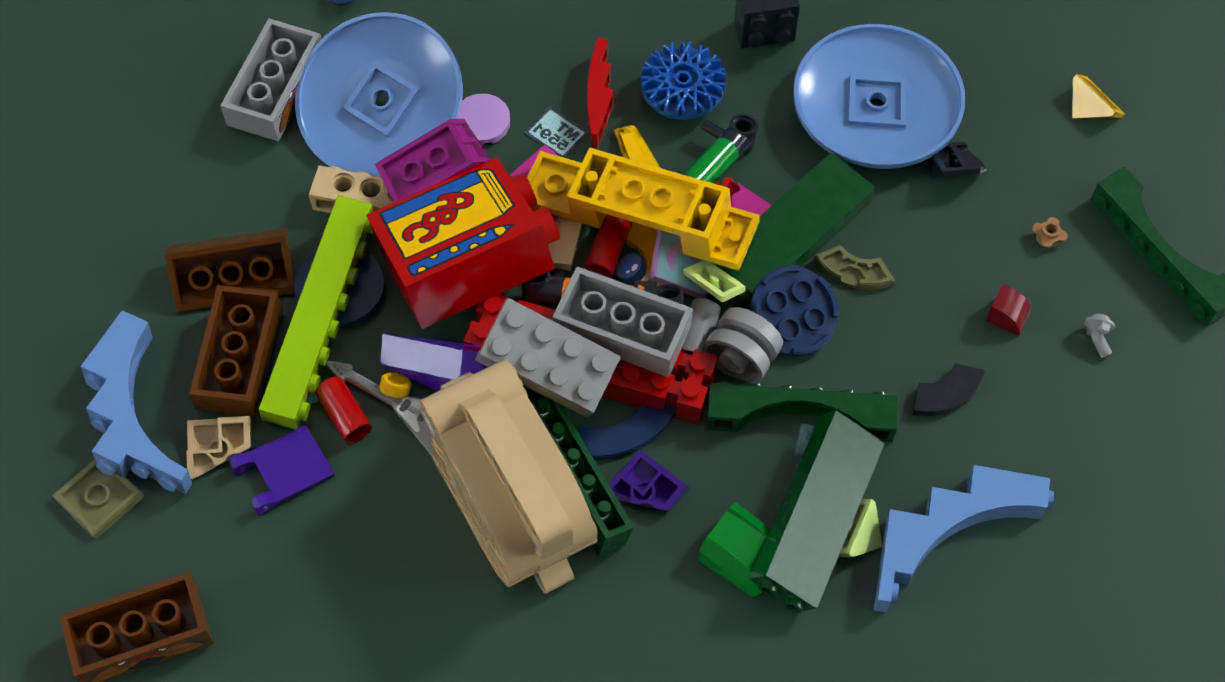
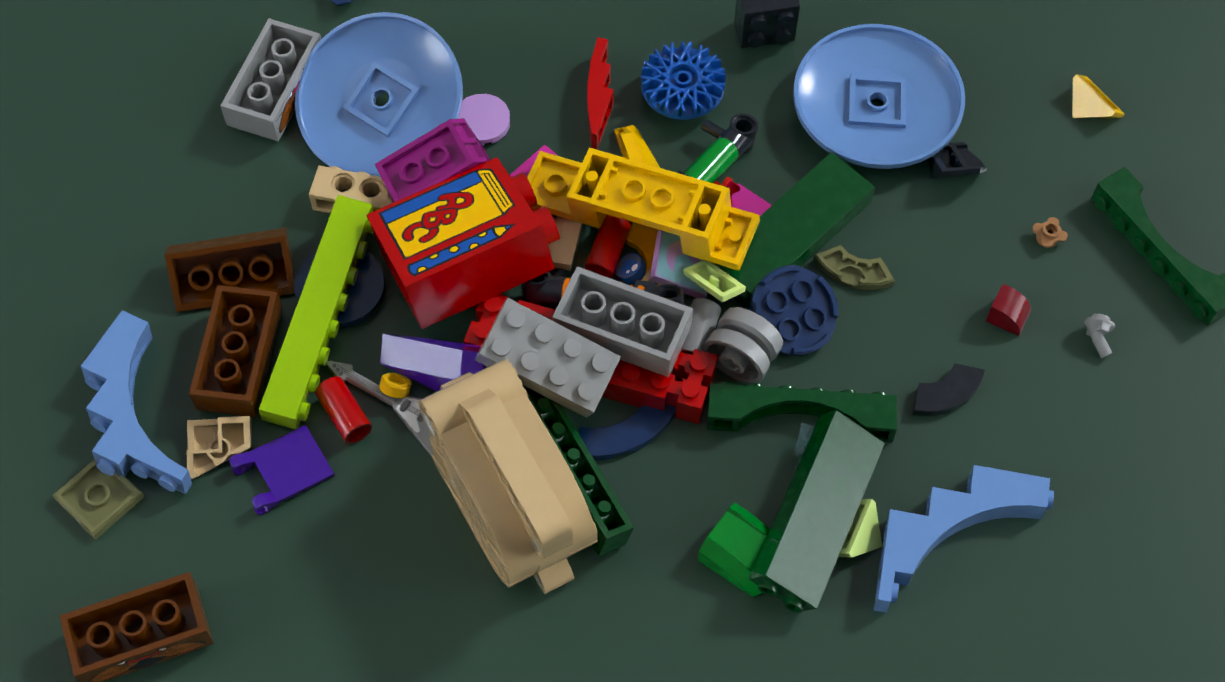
(556, 132): clear light blue sticker -> none
(647, 484): dark purple slope -> none

